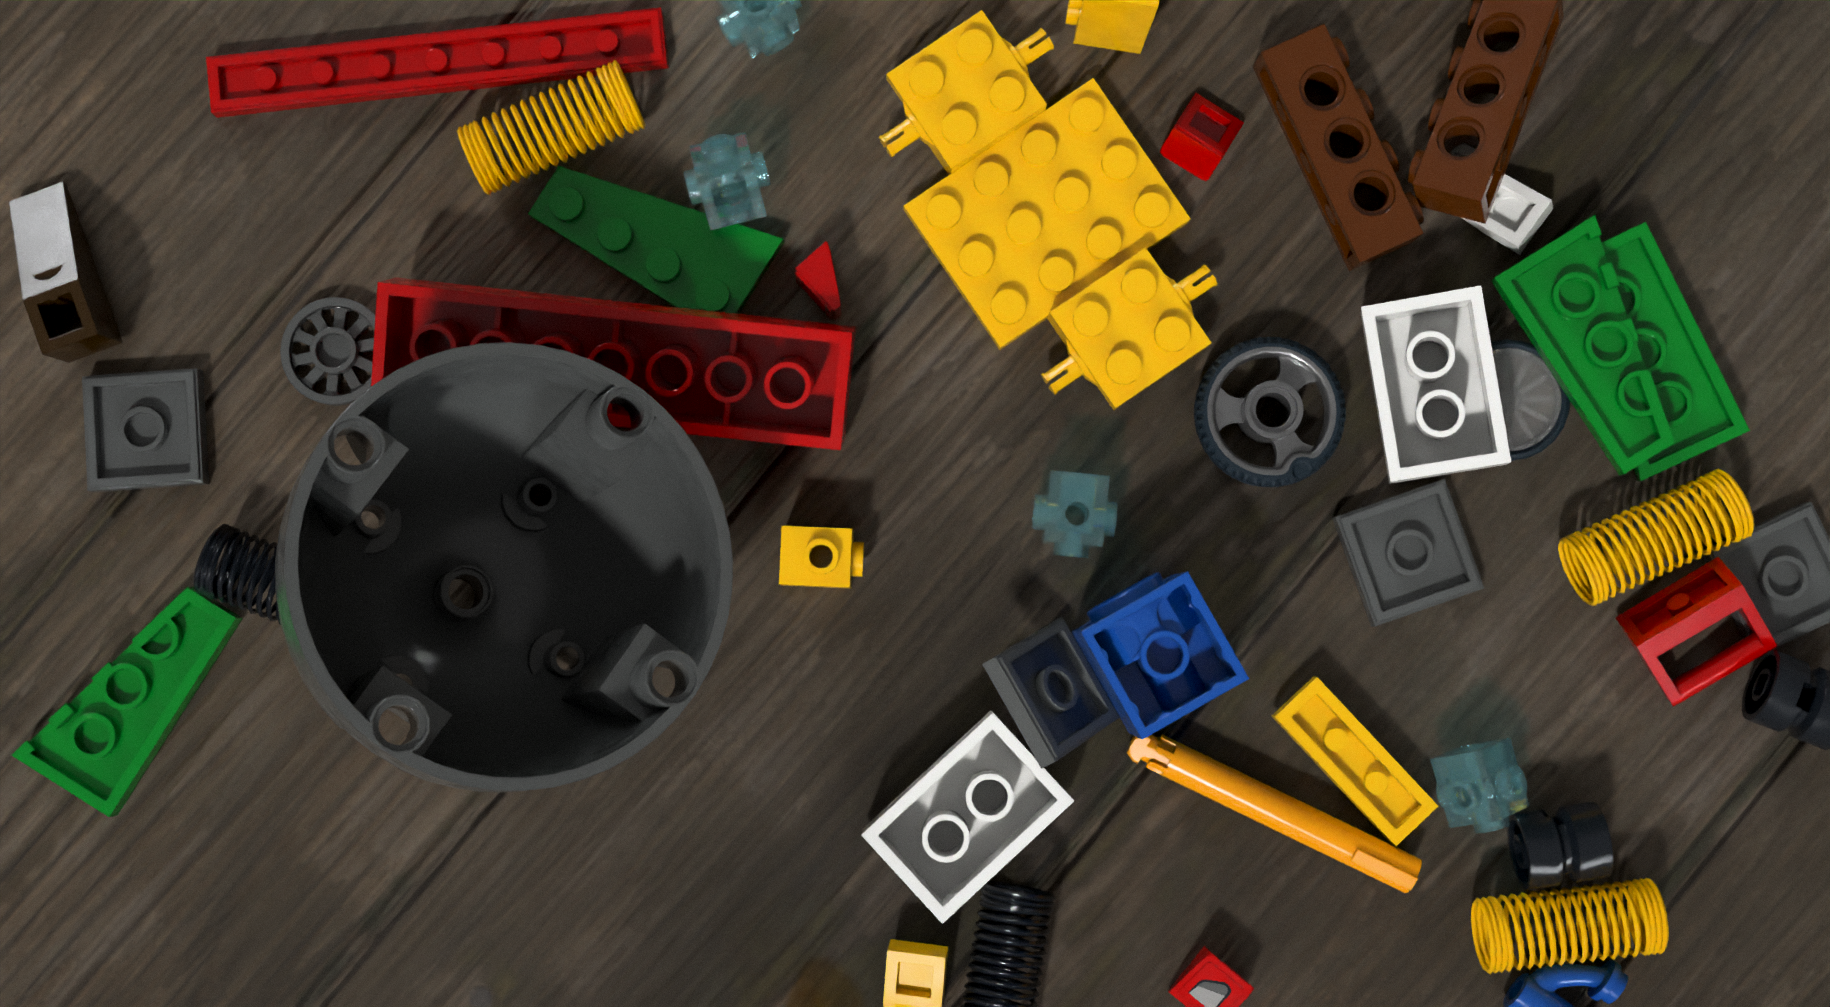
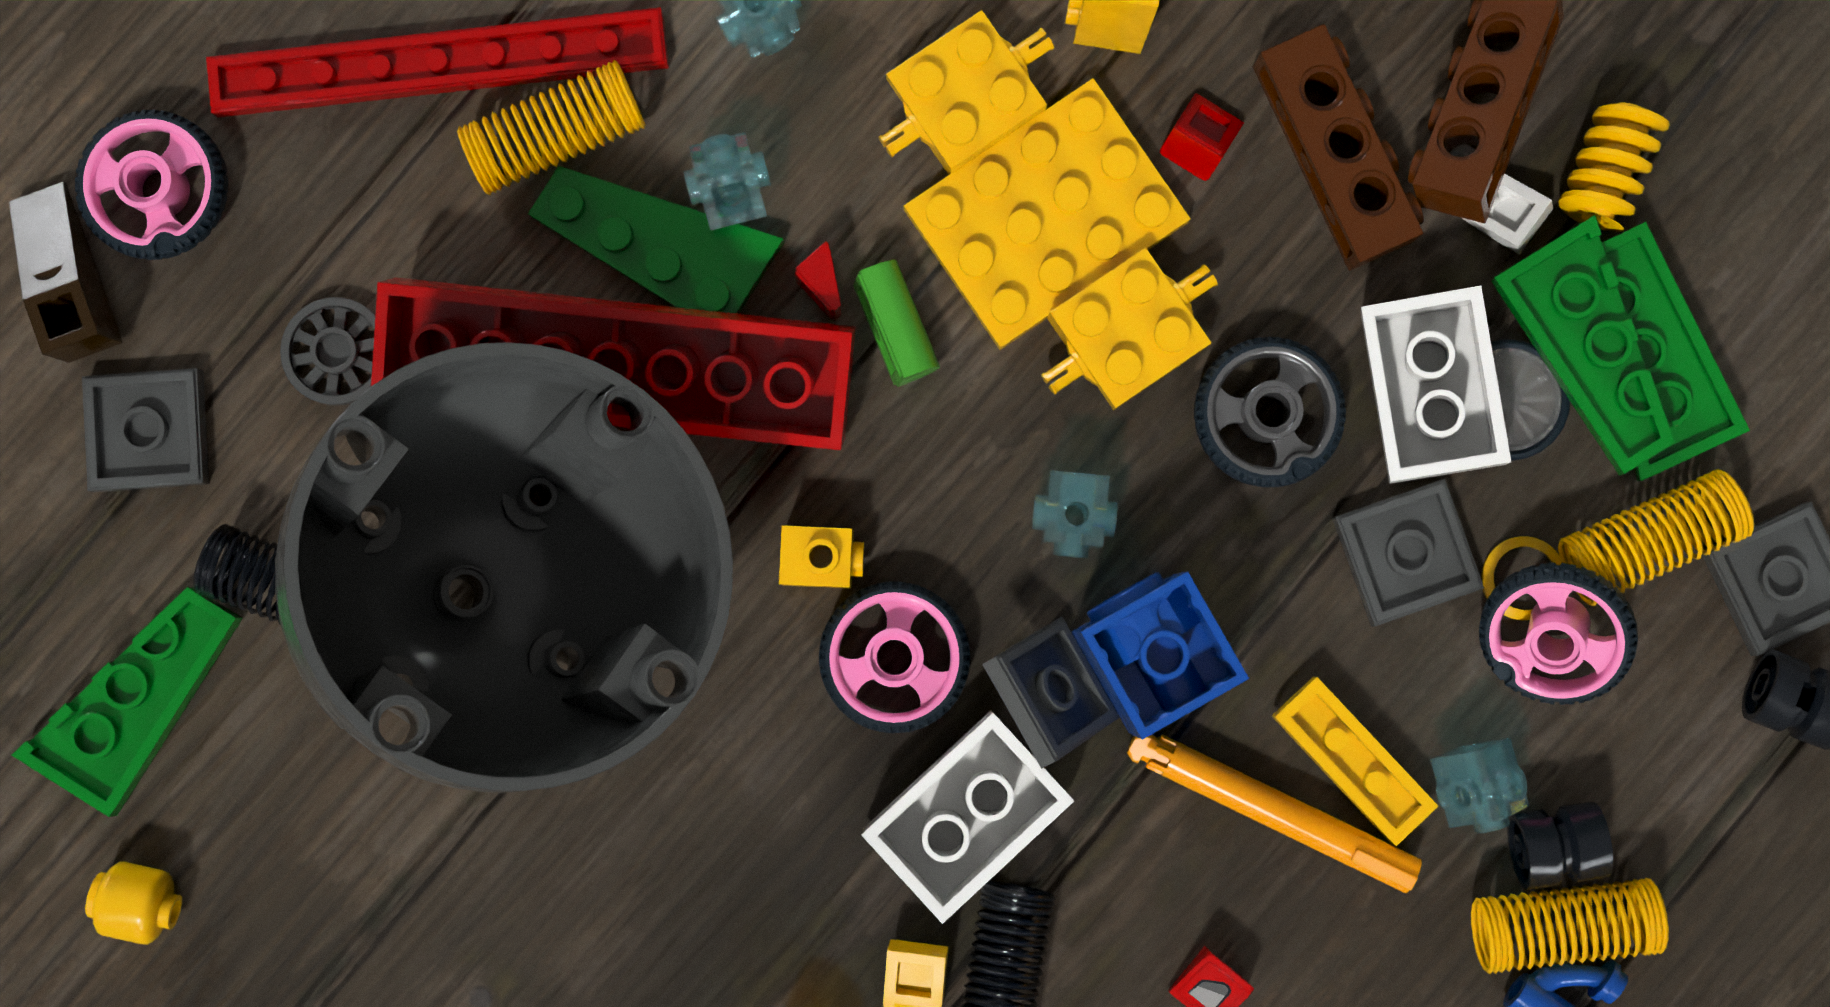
(133, 903): none -> yellow head
(187, 148): none -> bright pink wheel
(895, 322): none -> bright green brick
(935, 689): none -> bright pink wheel
(1495, 555): none -> yellow piece
(1555, 610): none -> bright pink wheel
(1609, 163): none -> yellow piece
(1683, 612): red tile -> none

